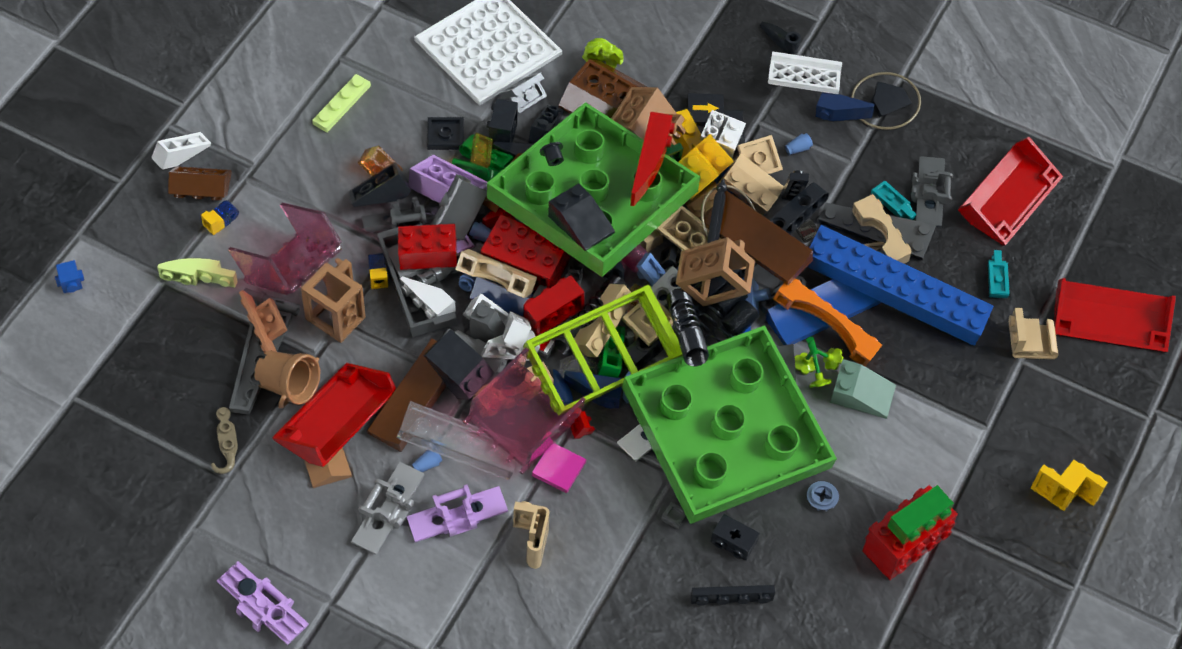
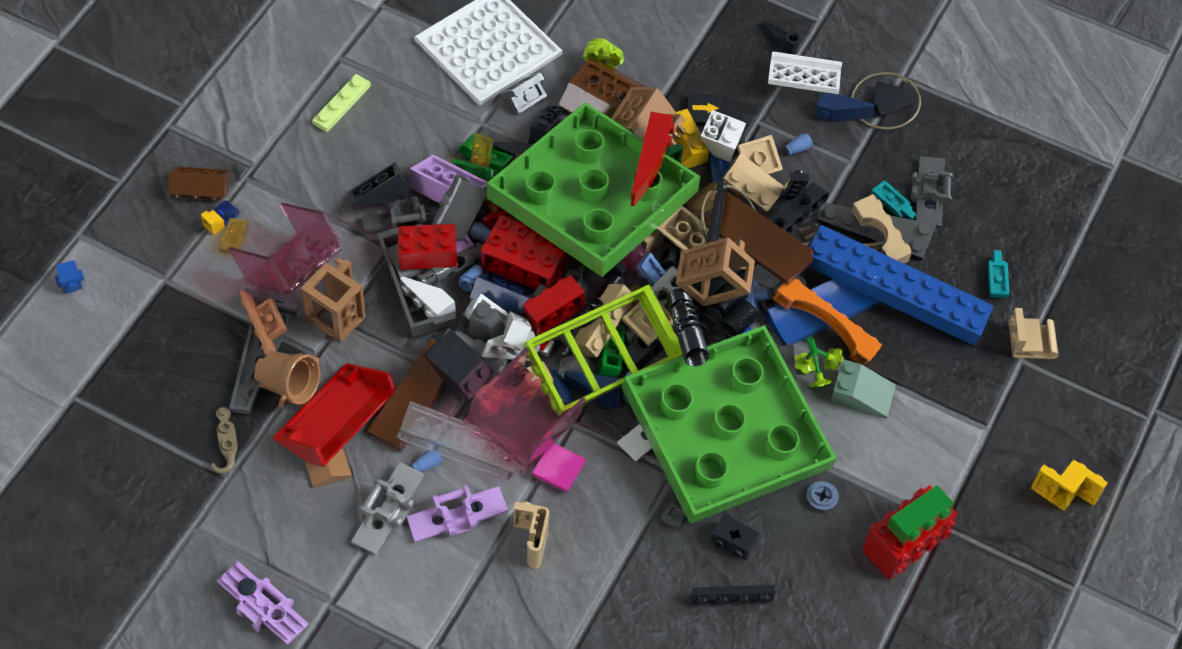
(179, 149): white slope -> none
(191, 270): yellowish green slope -> none
(234, 235): none -> clear yellow plate
(375, 160): clear orange slope -> none
(377, 271): leg -> none
(445, 133): black tile -> none
(503, 121): black container -> none
(511, 278): tan arch -> none
(552, 153): black piece -> none
(580, 217): black slope -> none
(581, 426): red tile -> none
(707, 161): yellow bracket -> none
(1011, 191): red slope -> none
(1113, 315): red slope -> none

